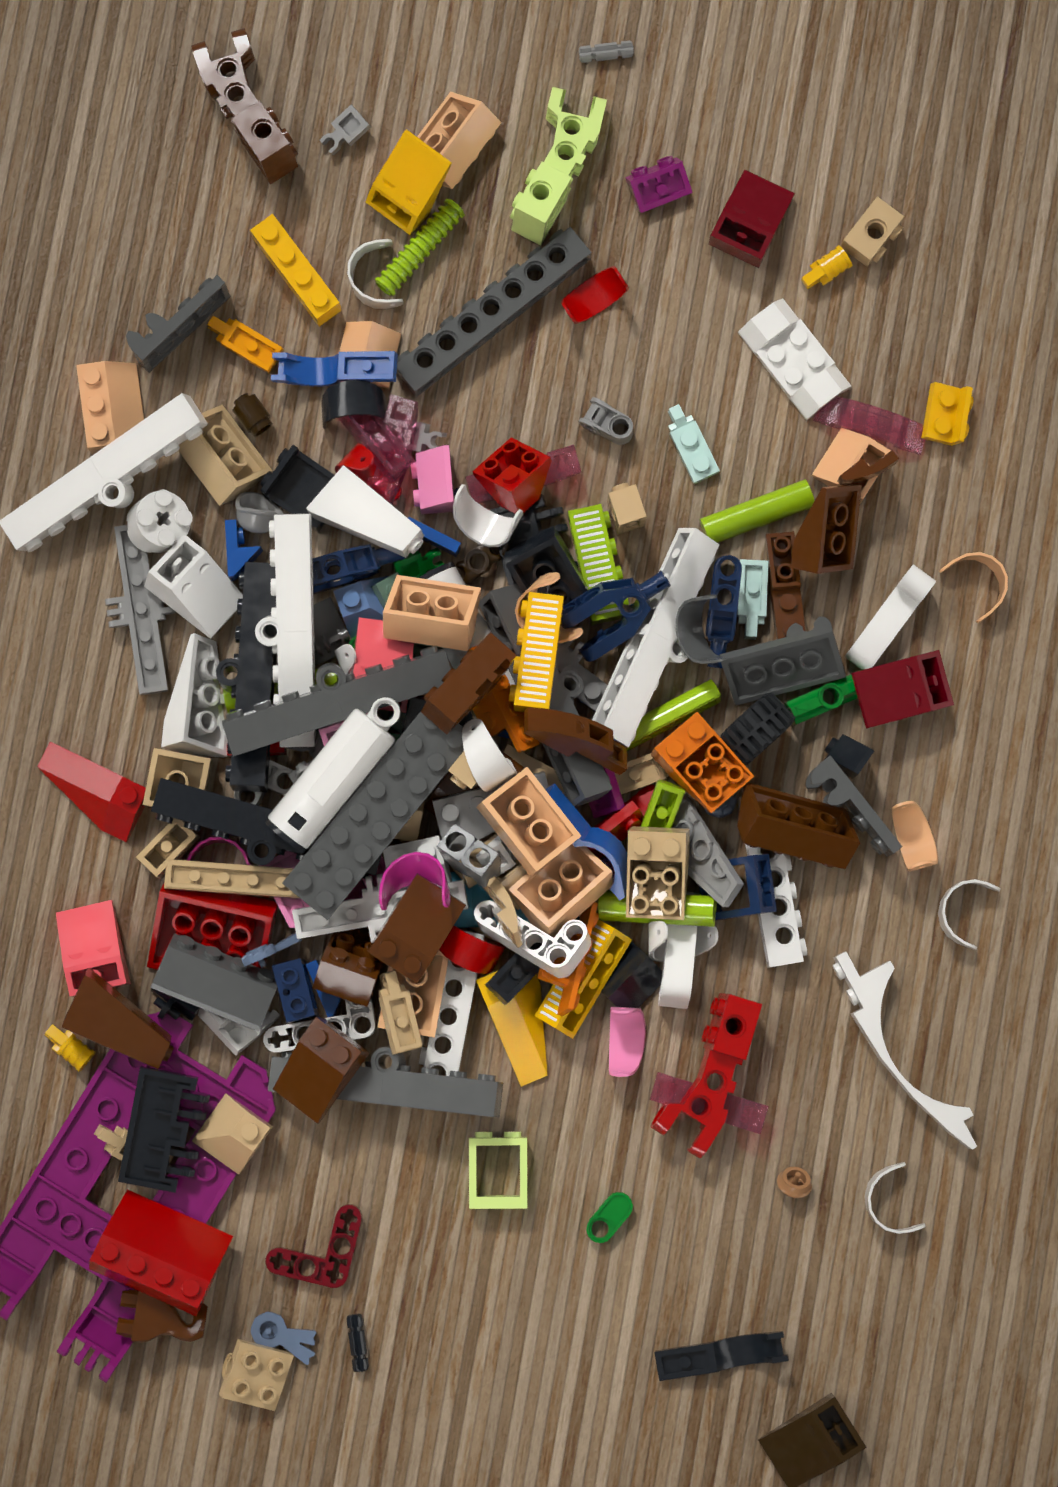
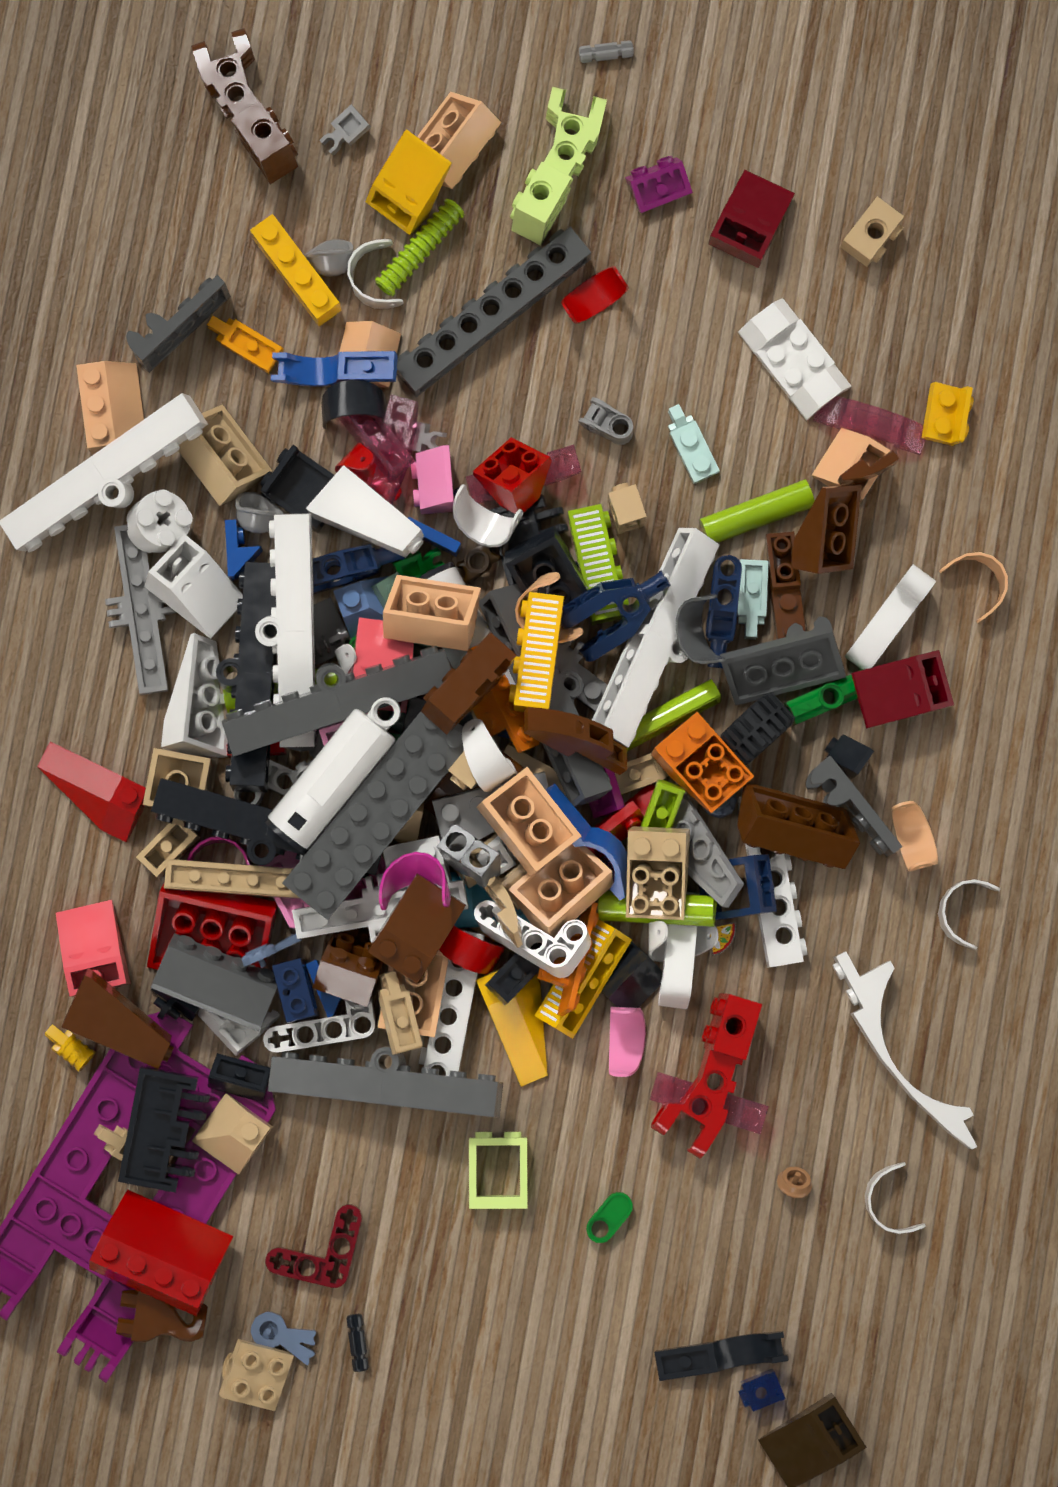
(239, 1077): none -> black slope
(252, 414): dark brown brick -> none
(319, 1068): reddish brown slope -> none
(330, 257): none -> light grey helmet
(726, 937): none -> tile
(766, 1380): none -> clear blue brick
(827, 267): yellow hinge -> none

